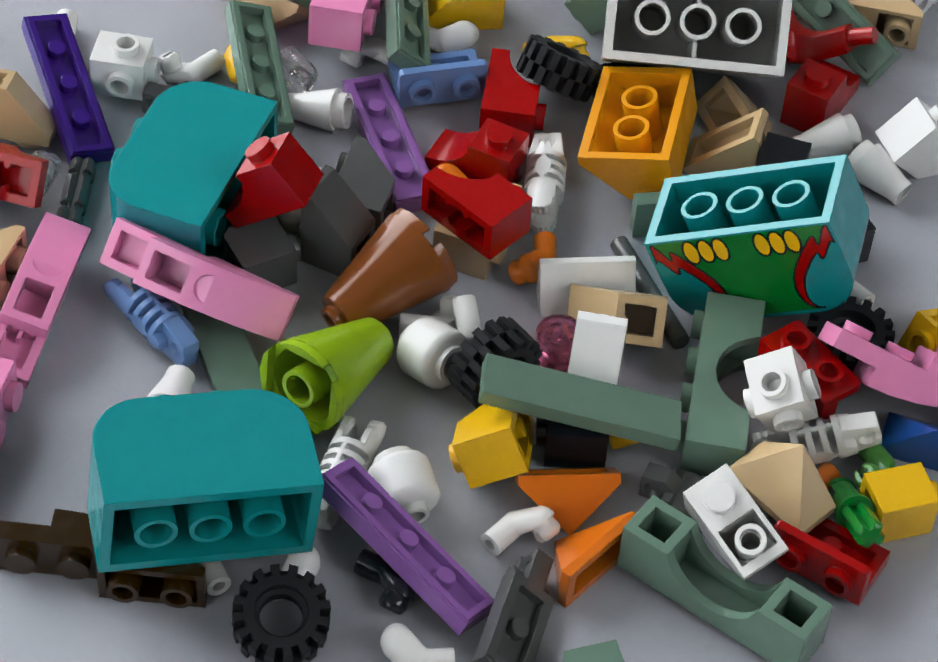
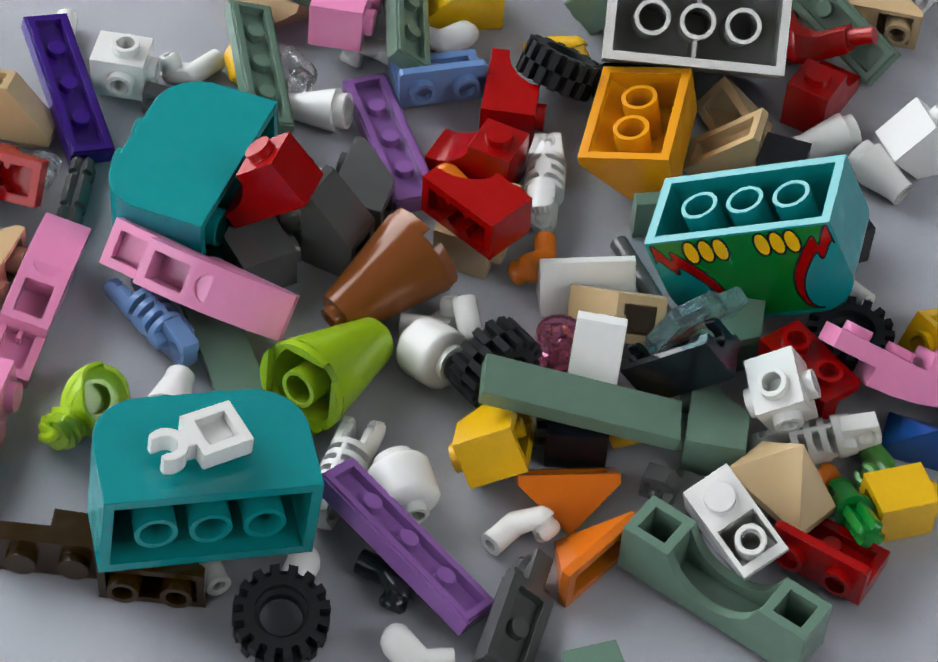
(82, 402): none -> lime hair
(207, 435): none -> white plate
(685, 366): none -> black hinge
(689, 318): none -> clear light blue tile

